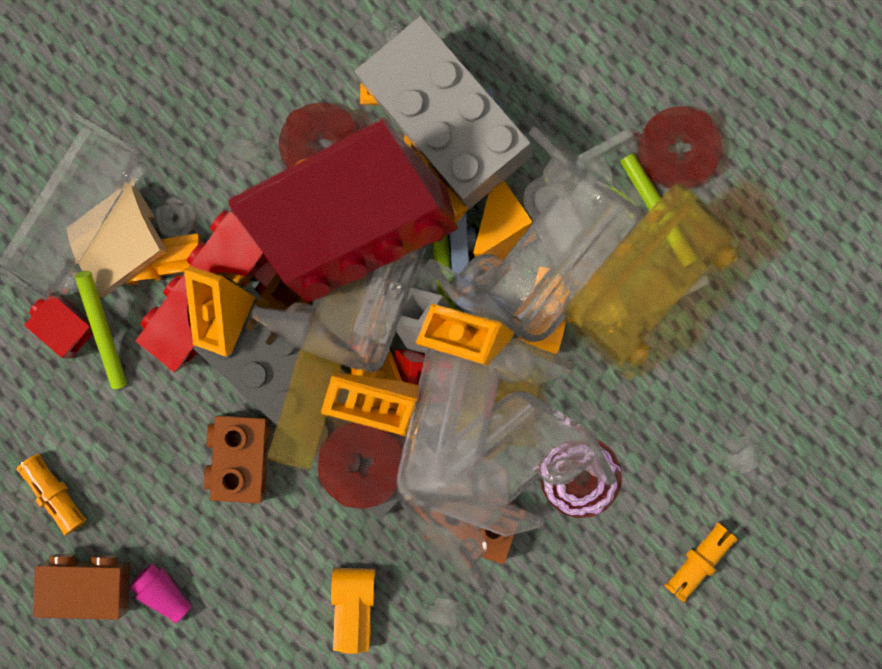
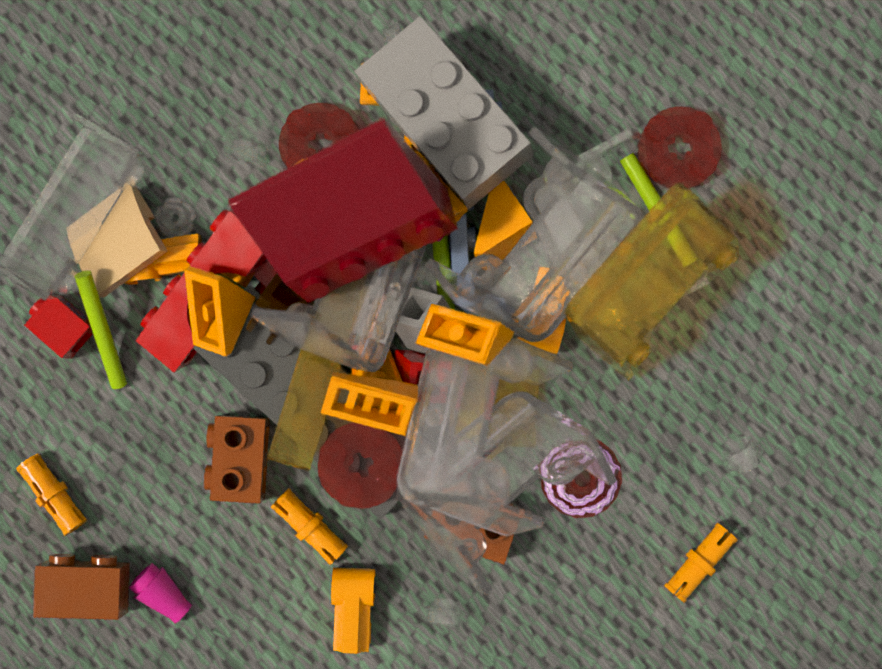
(309, 526): none -> light orange pin

